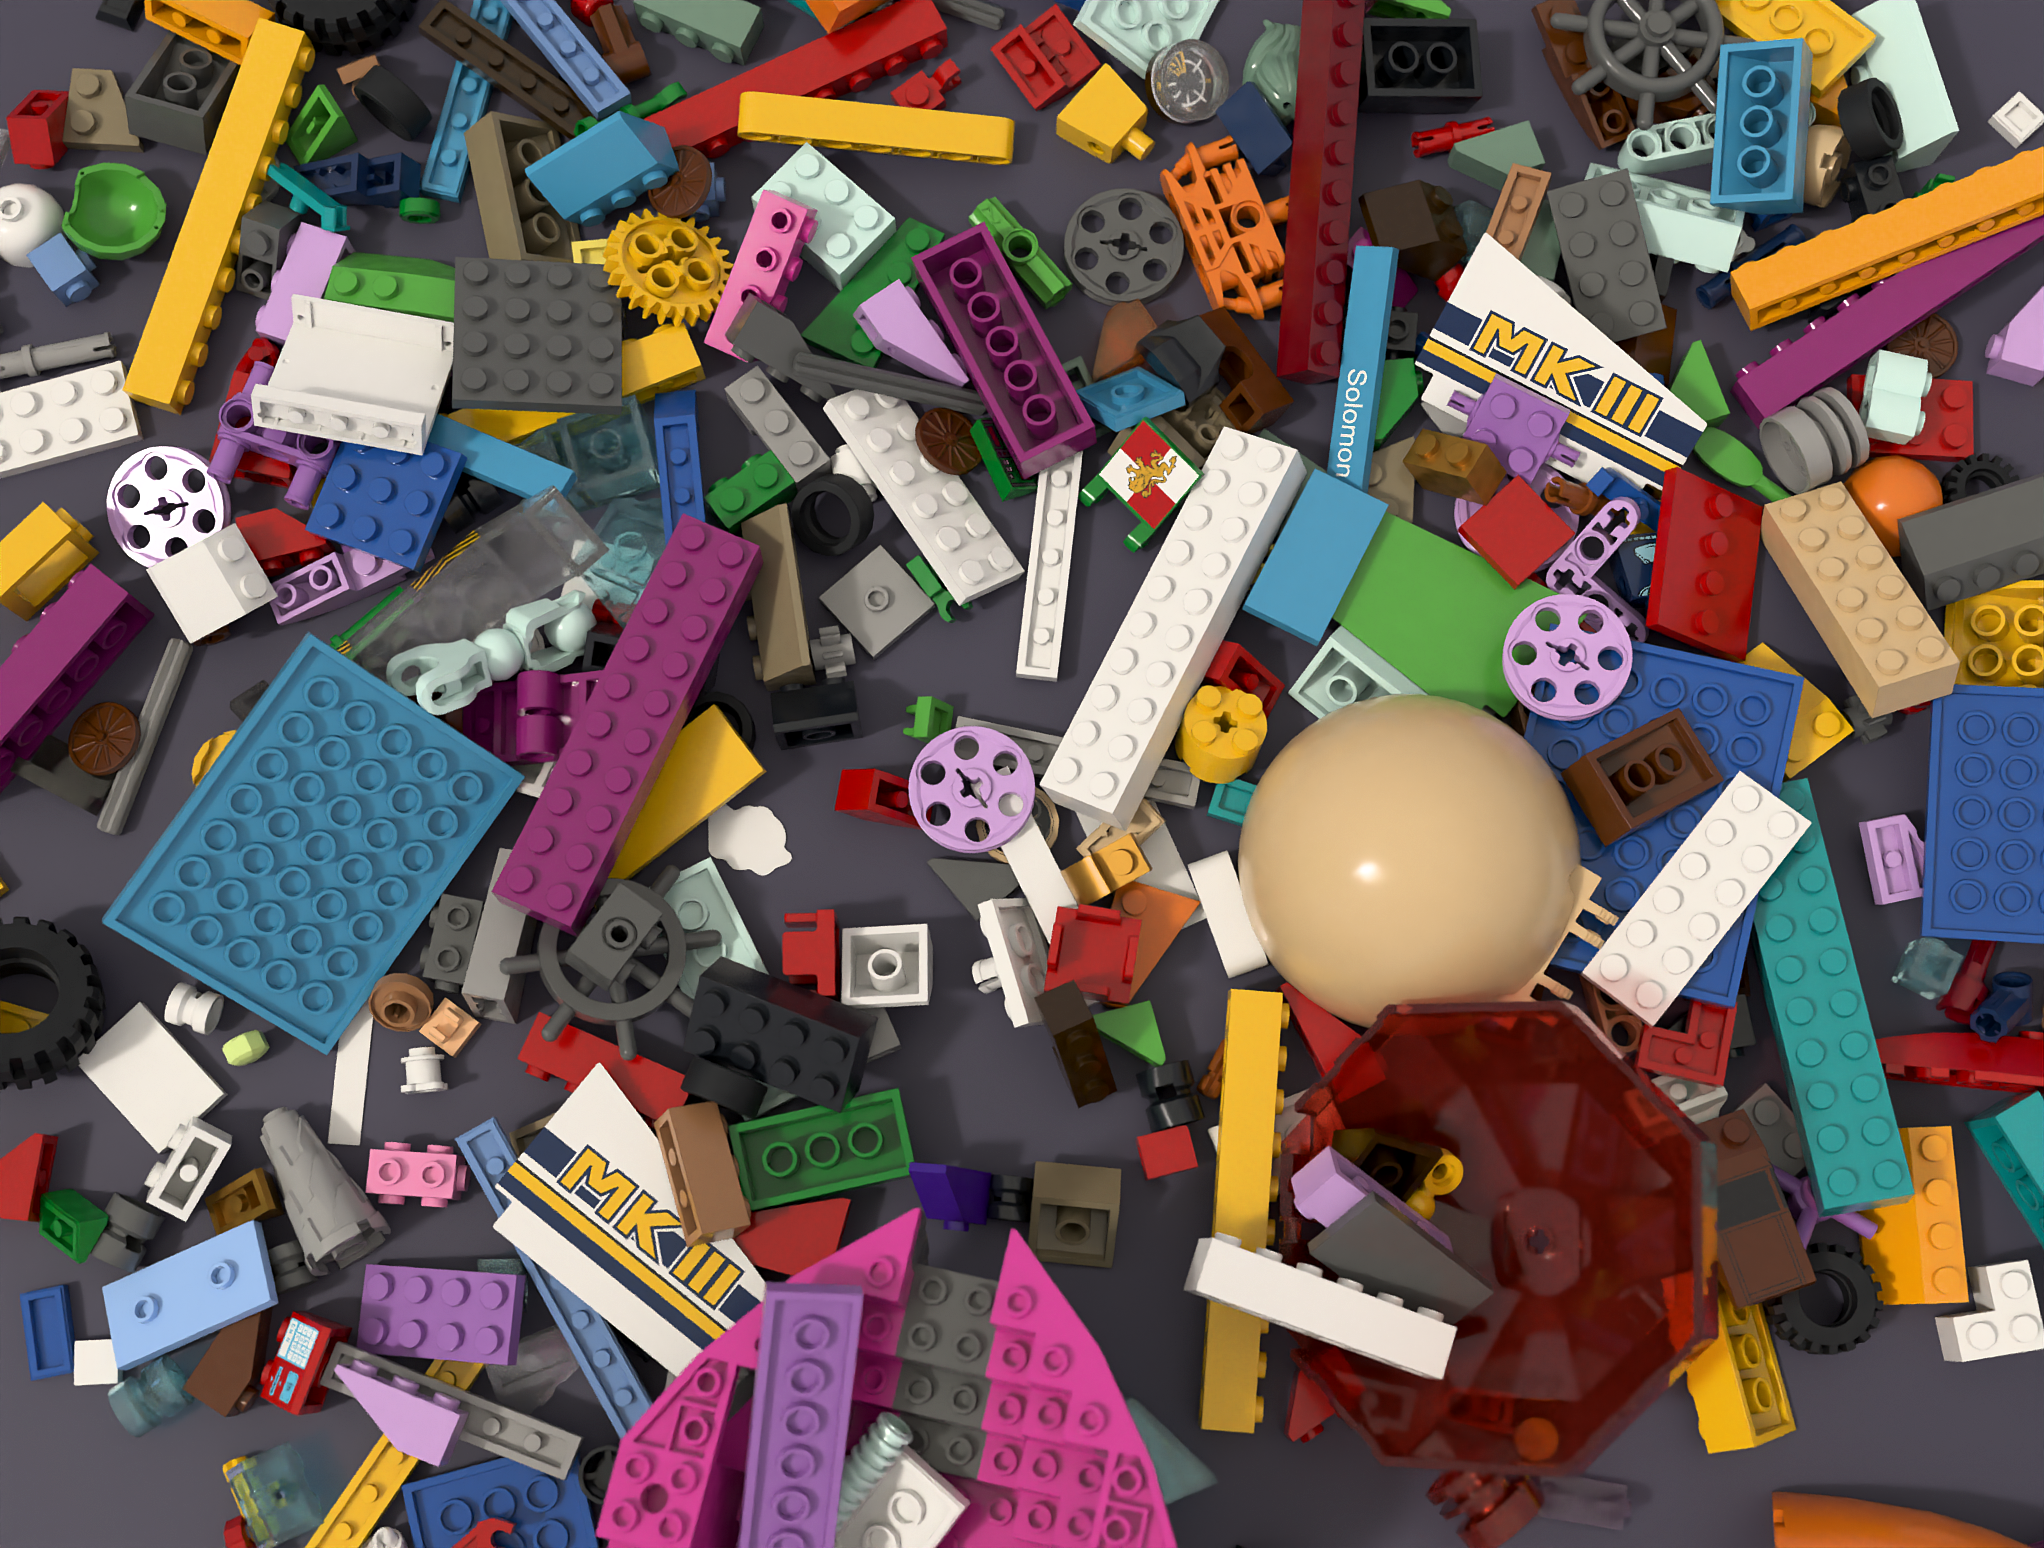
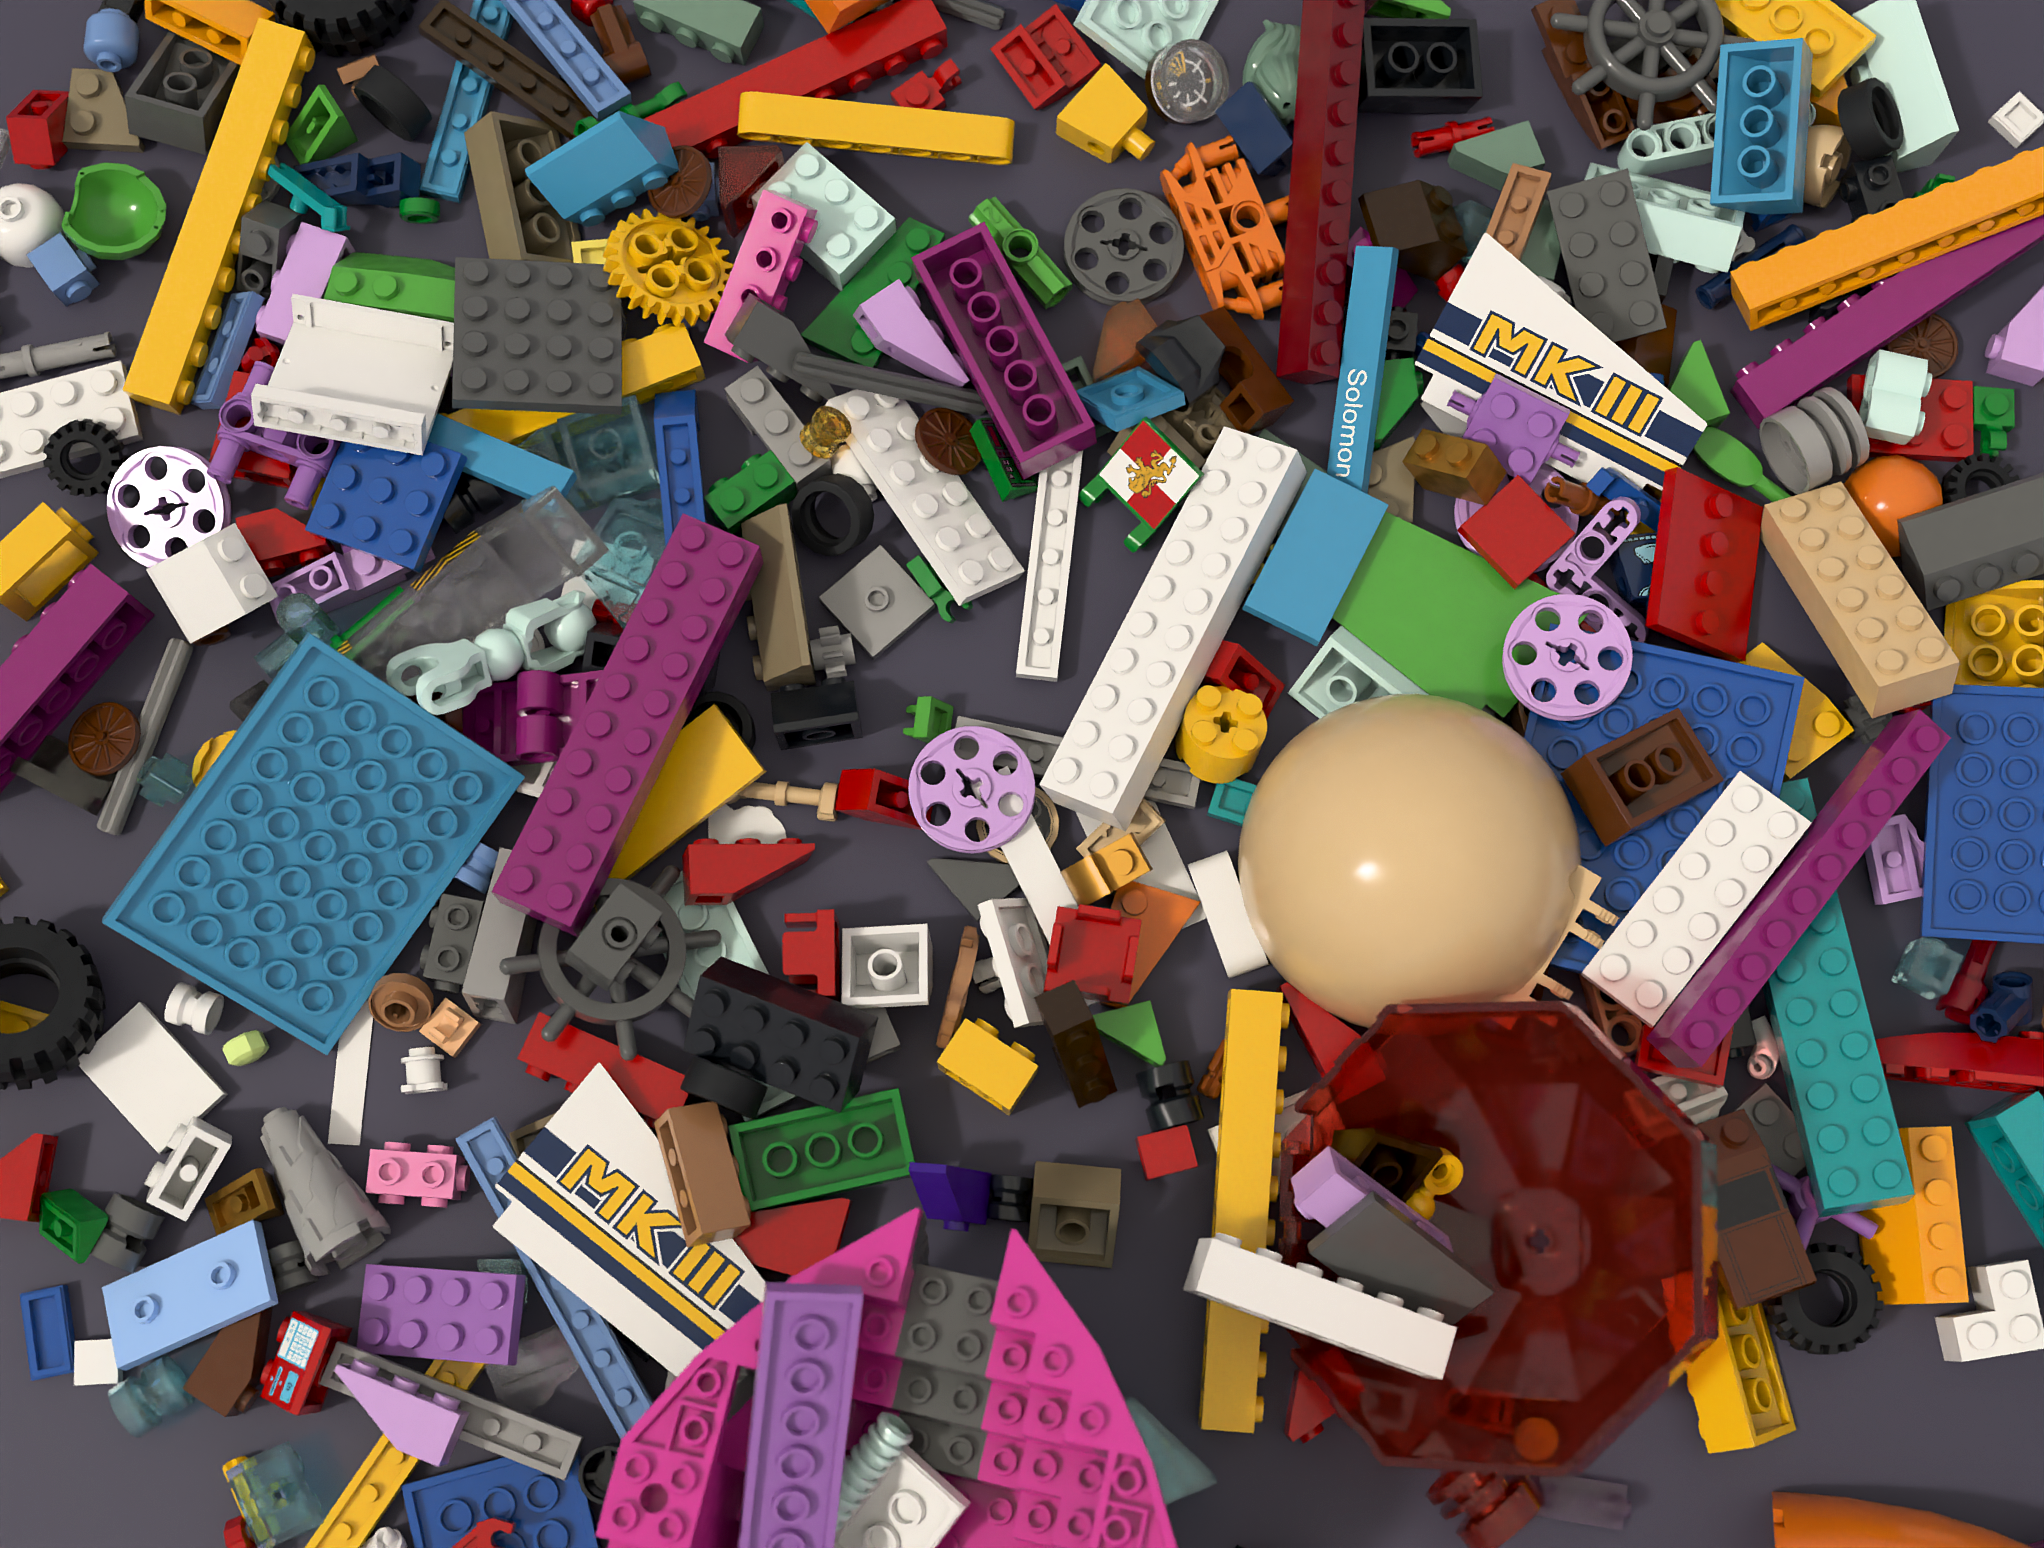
(61, 467): none -> black tyre
(111, 40): none -> medium blue head
(164, 780): none -> clear light blue gear
(227, 350): none -> medium blue tile
(296, 616): none -> clear light blue brick
(478, 868): none -> medium blue wheel
(728, 871): none -> red slope
(741, 175): none -> clear red slope
(783, 794): none -> tan piece
(825, 432): none -> clear yellow wheel
(958, 986): none -> medium nougat tile
(988, 1065): none -> yellow brick
(1765, 1054): none -> white arm
(1797, 890): none -> magenta brick
(1993, 417): none -> green plate

